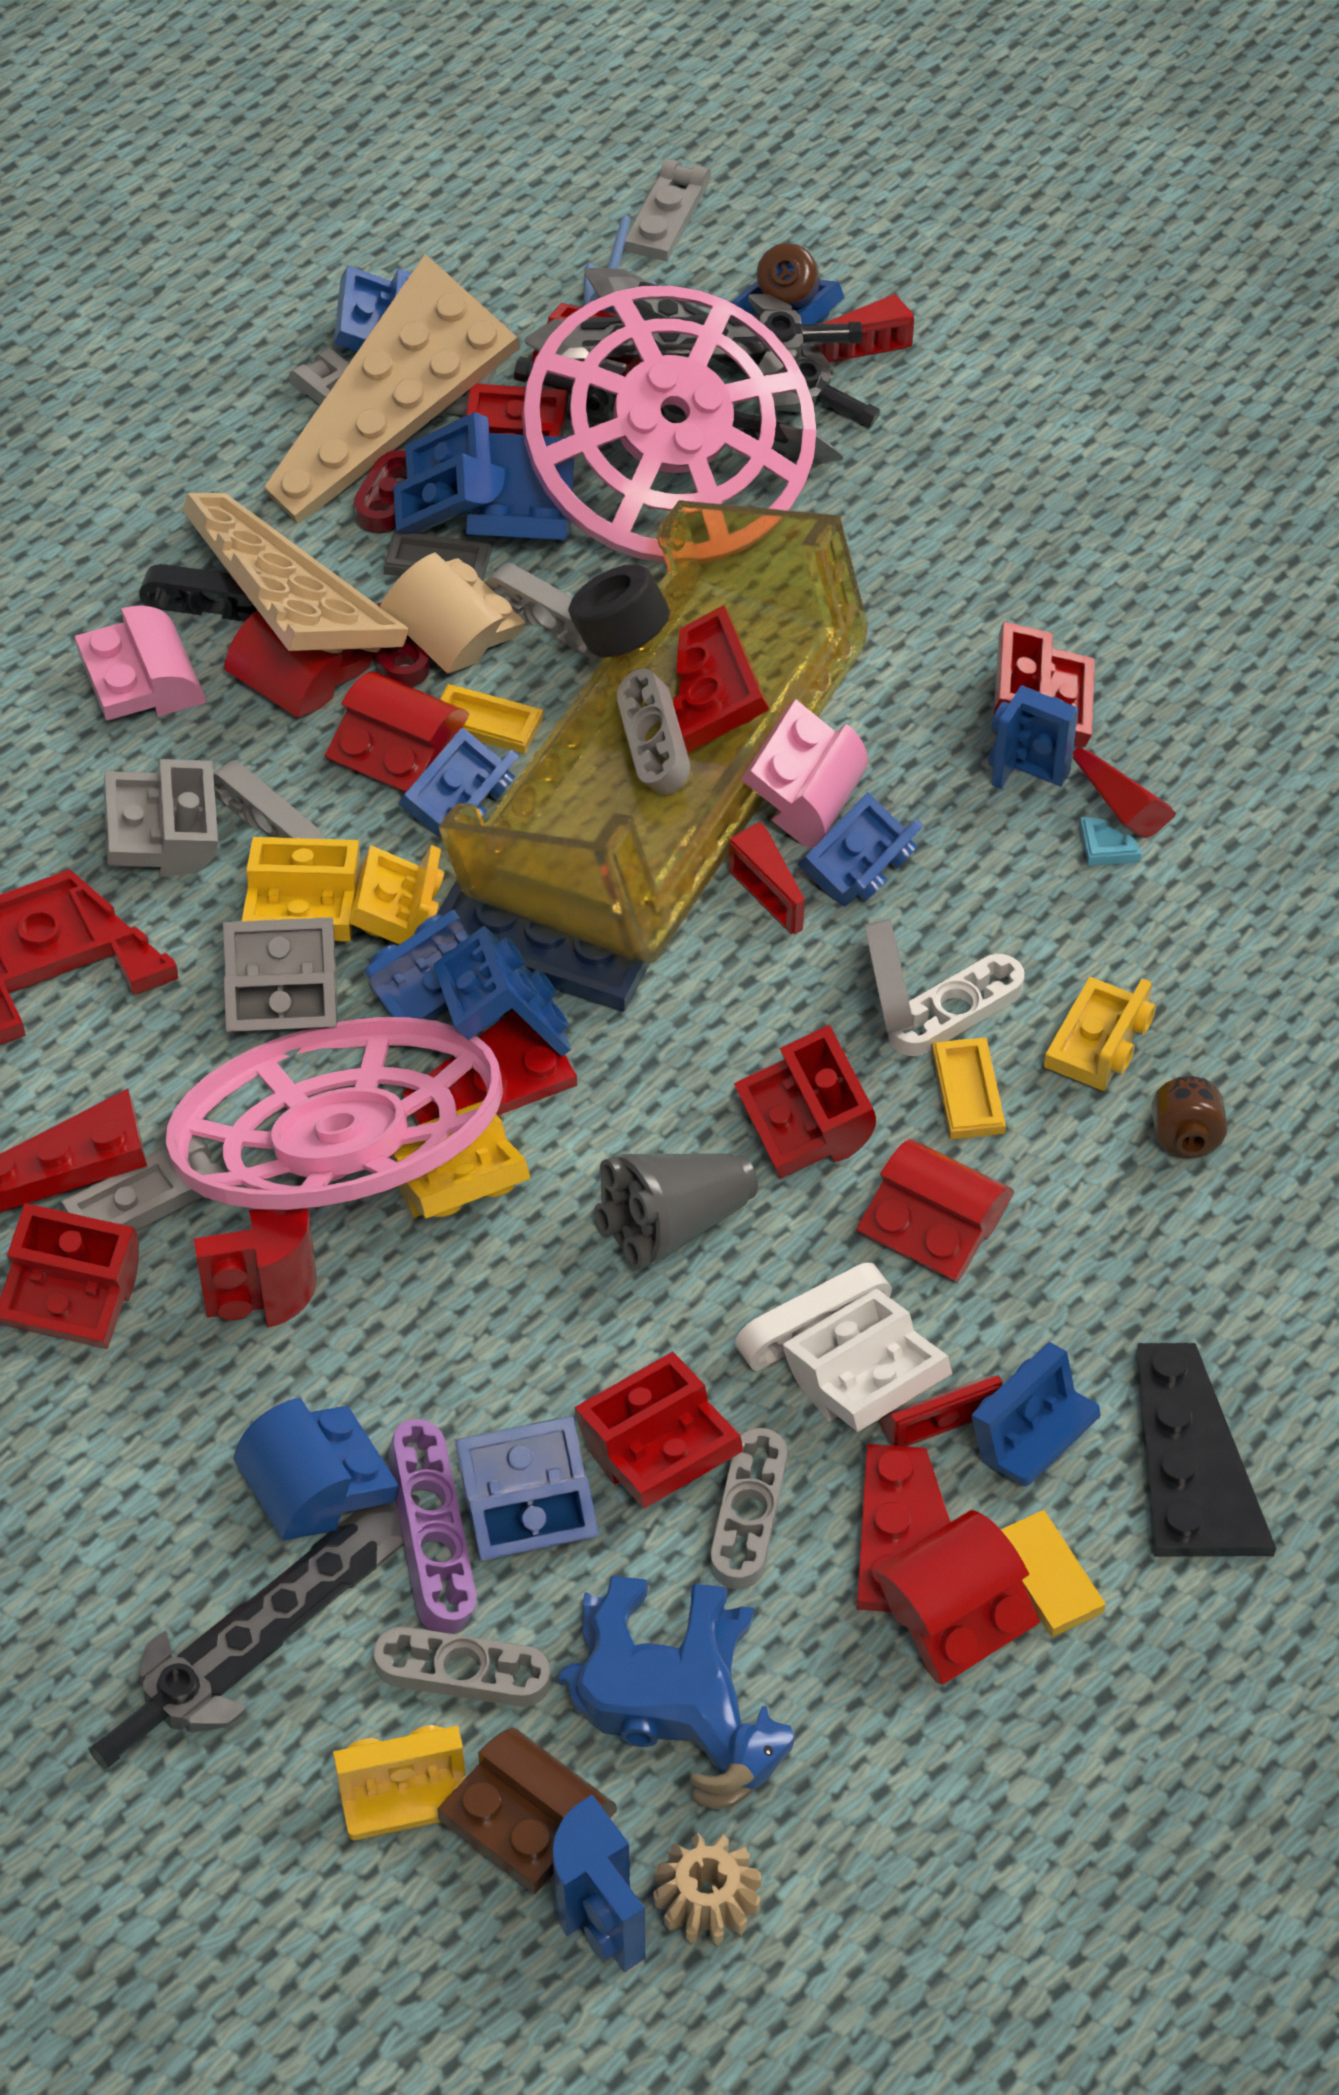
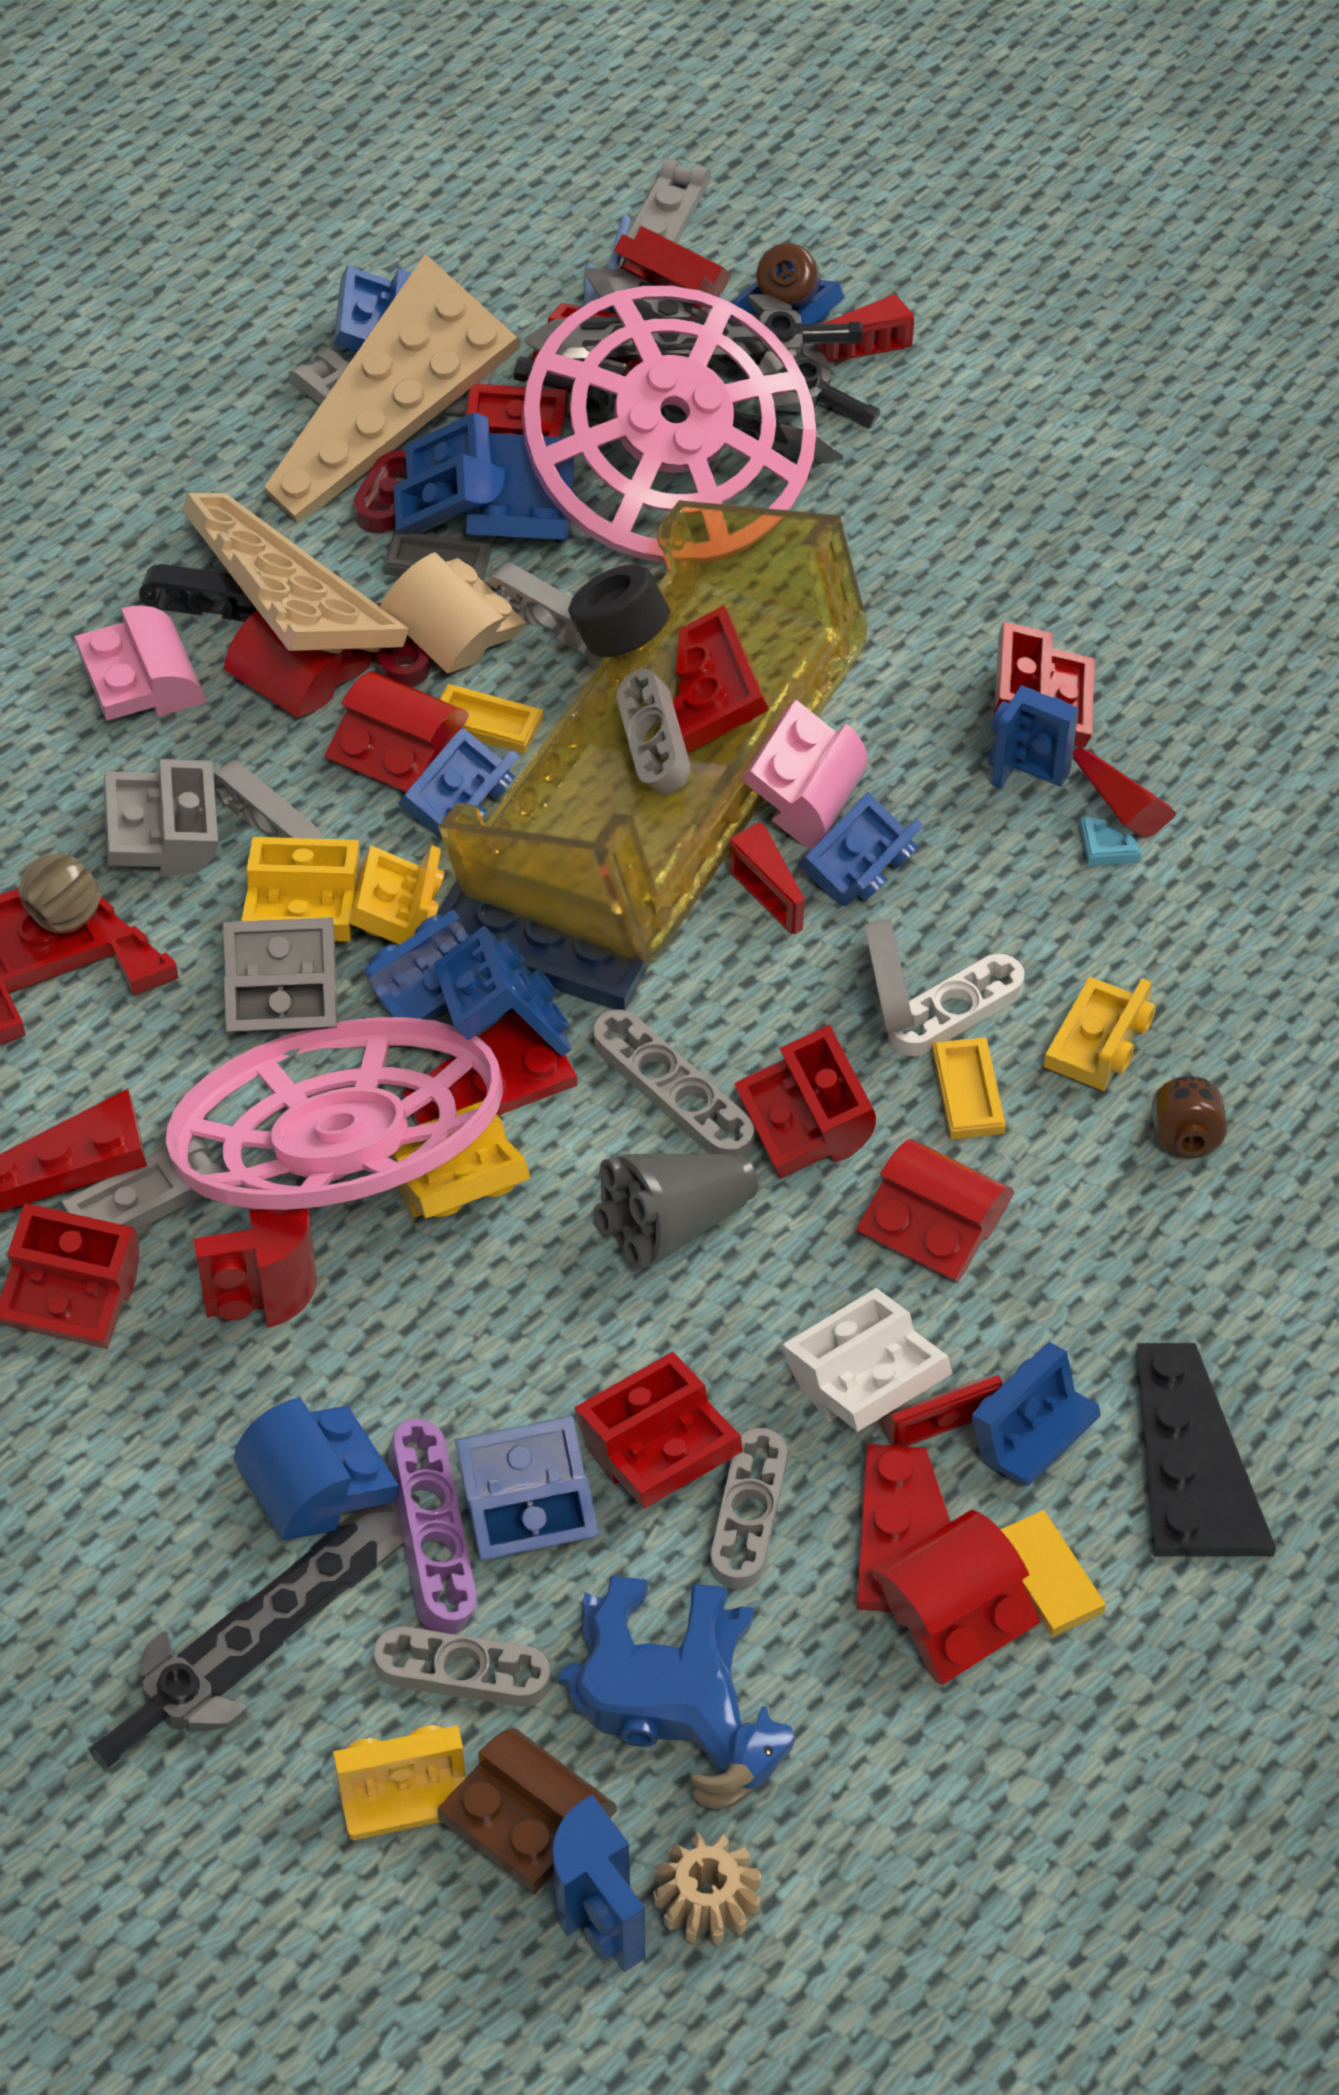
(59, 893): none -> dark tan piece
(670, 264): none -> red brick
(677, 1083): none -> light grey beam
(763, 1337): white beam -> none

